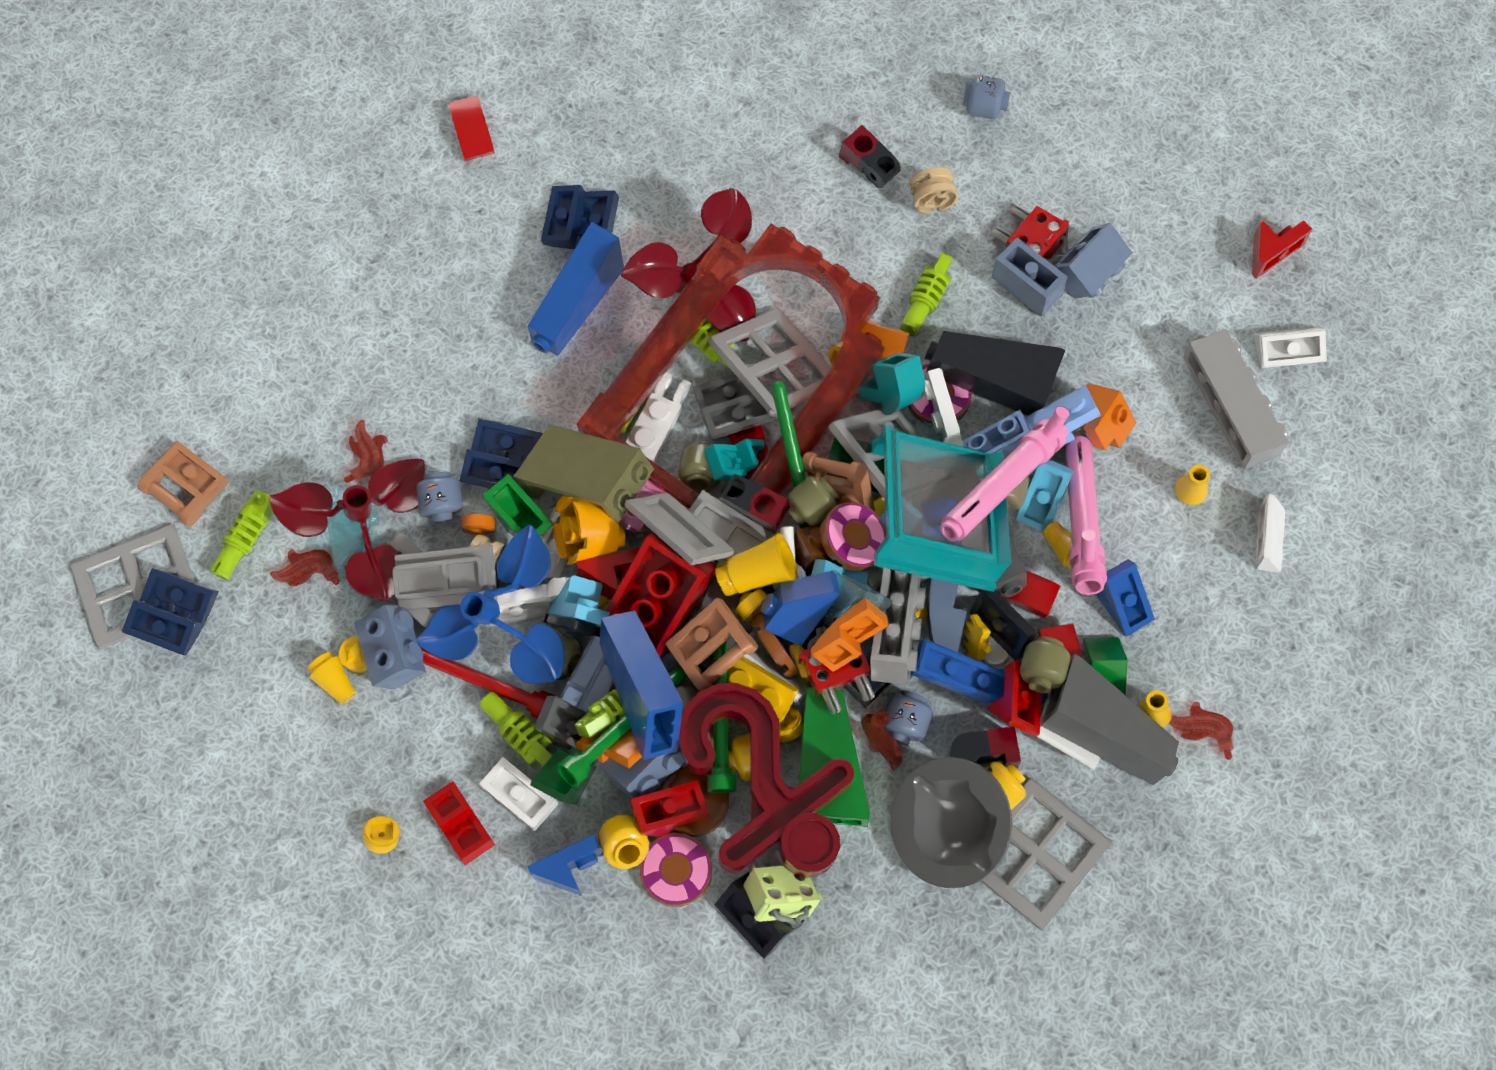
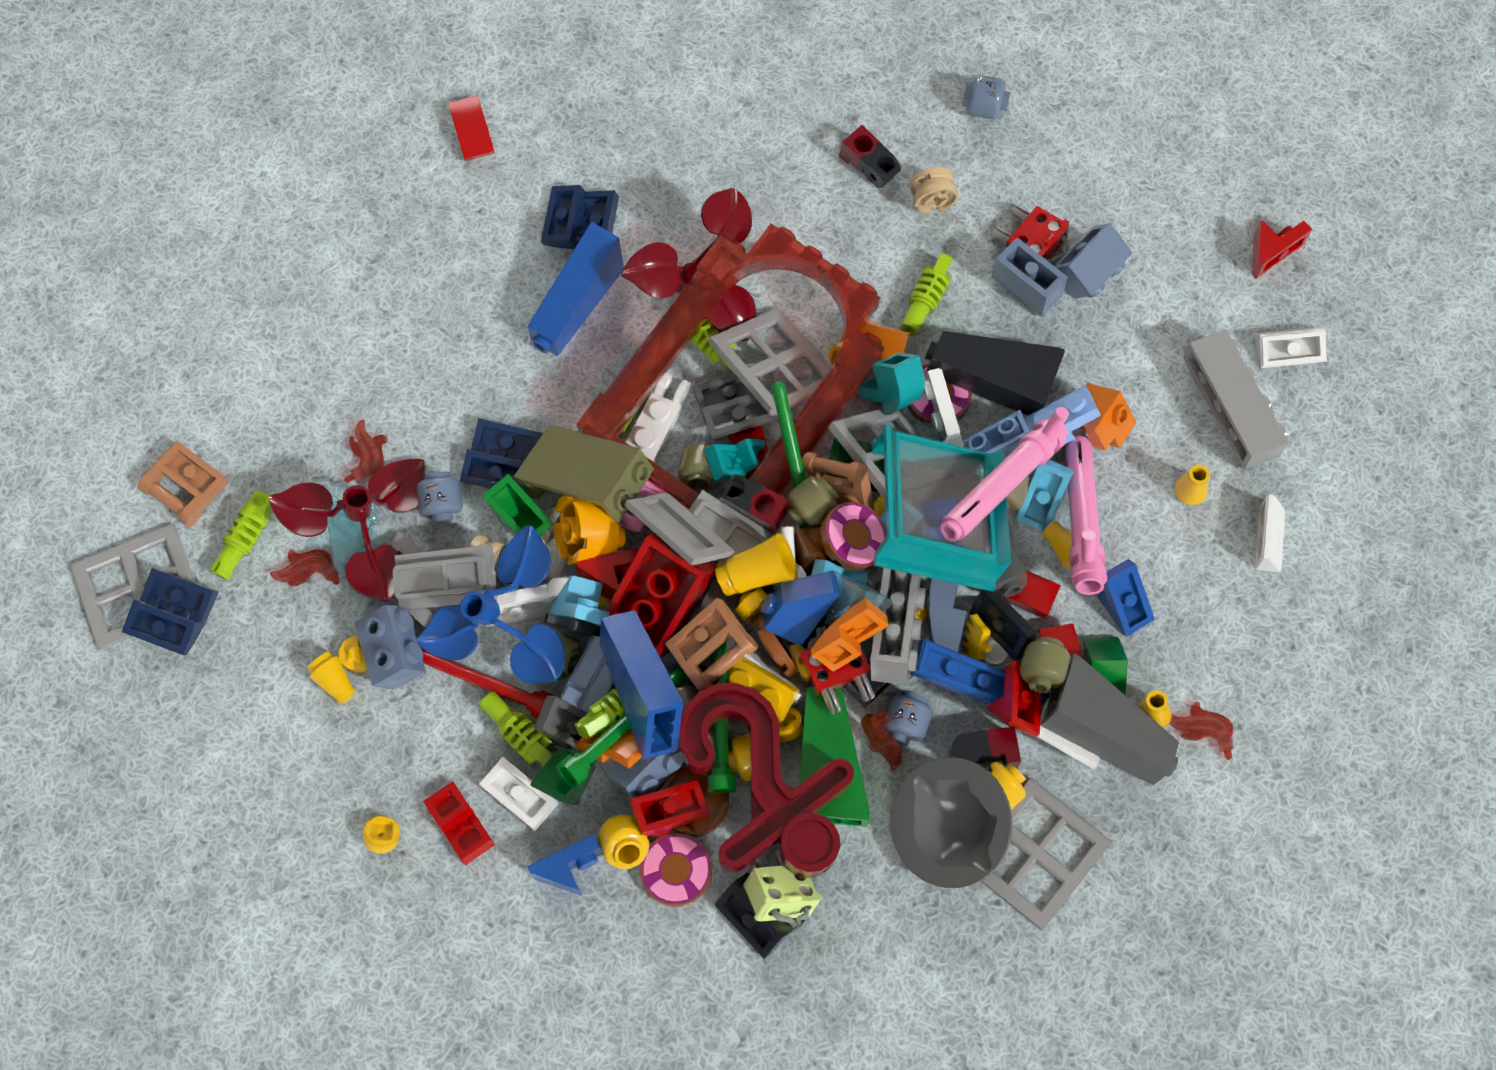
(478, 524): orange tile -> none

